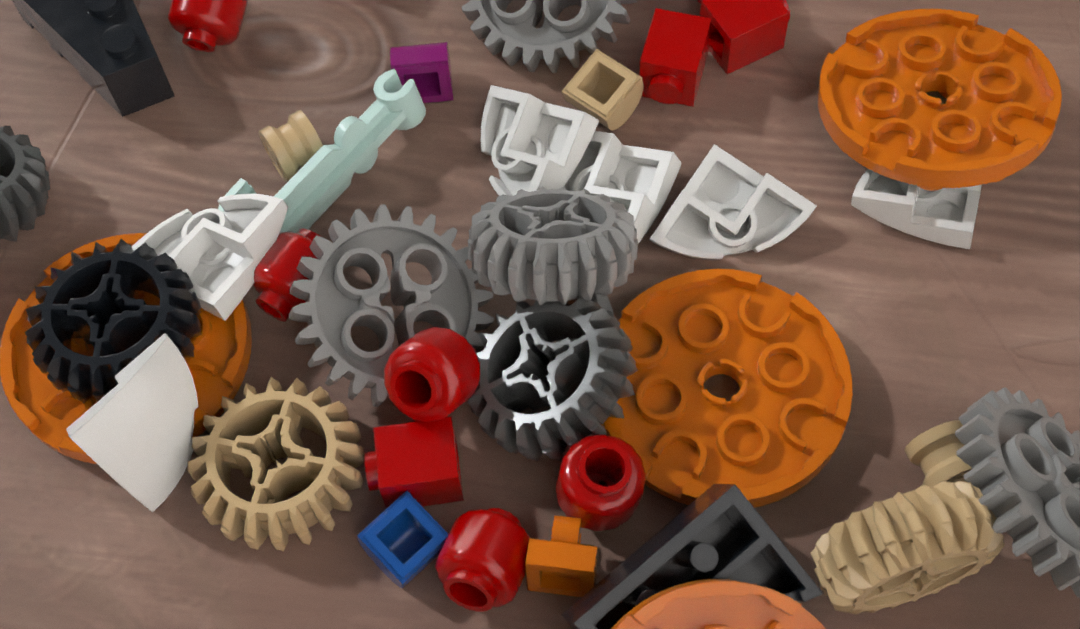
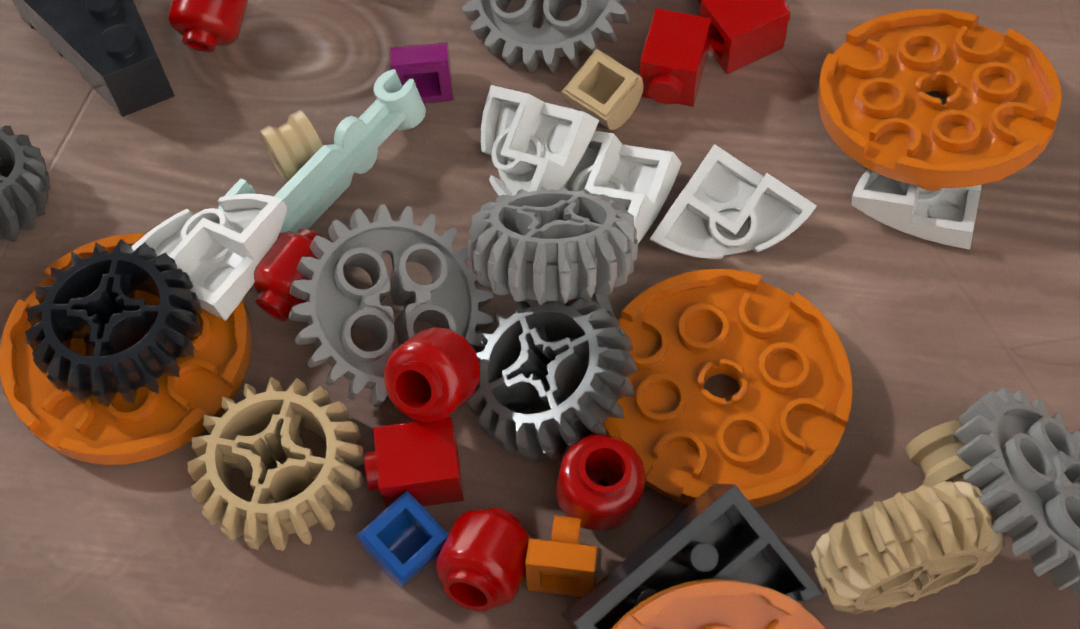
(143, 424): white brick -> none

